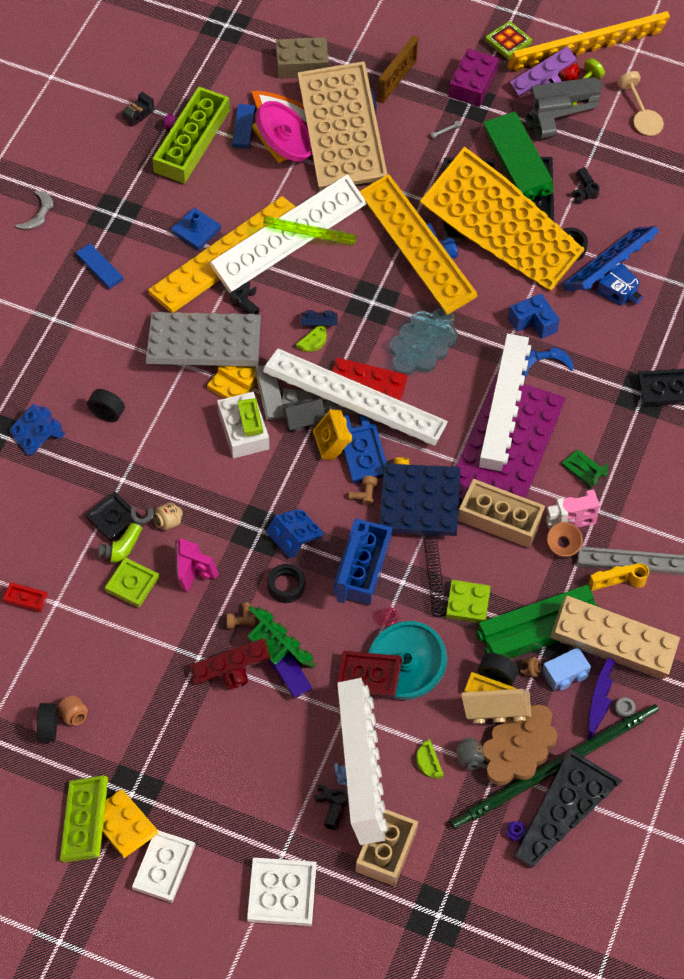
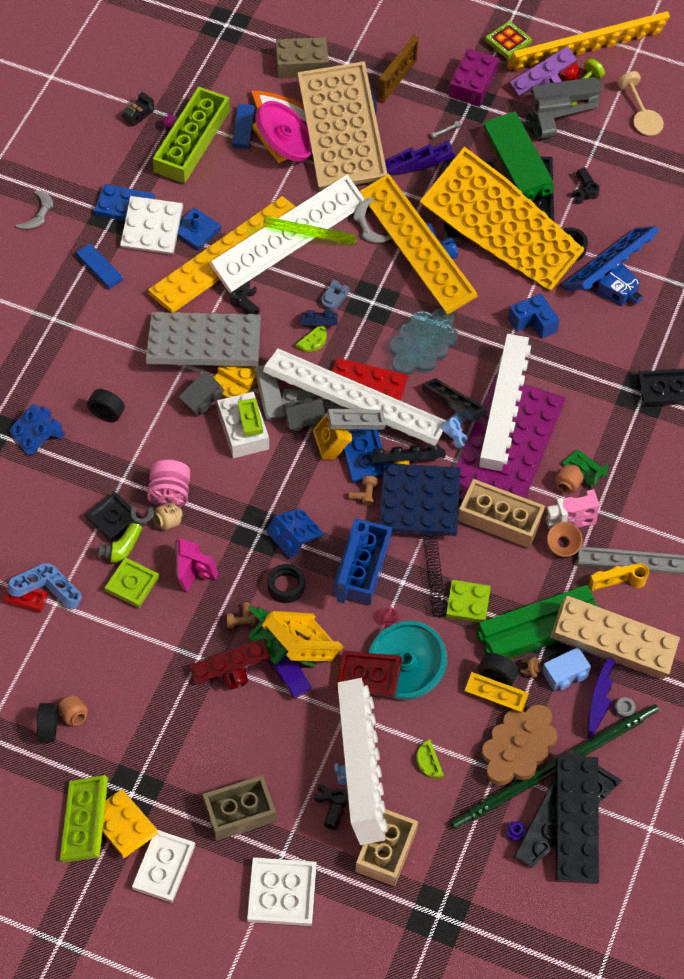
(68, 595): none -> medium blue beam
(115, 200): none -> blue plate
(151, 225): none -> white plate
(169, 483): none -> bright pink wheel
(202, 393): none -> dark grey brick
(239, 807): none -> dark tan brick
(318, 646): none -> yellow fence
(330, 299): none -> sand blue plate
(356, 419): none -> light grey plate
(368, 234): none -> light grey piece
(401, 454): none -> black plate
(422, 158): none -> dark purple slope
(452, 428): none -> light blue bar
(454, 399): none -> black plate
(470, 753): dark grey head -> none
(497, 705): tan slope -> none
(555, 353): blue piece -> none
(569, 478): none -> nougat head
(577, 819): none -> black plate

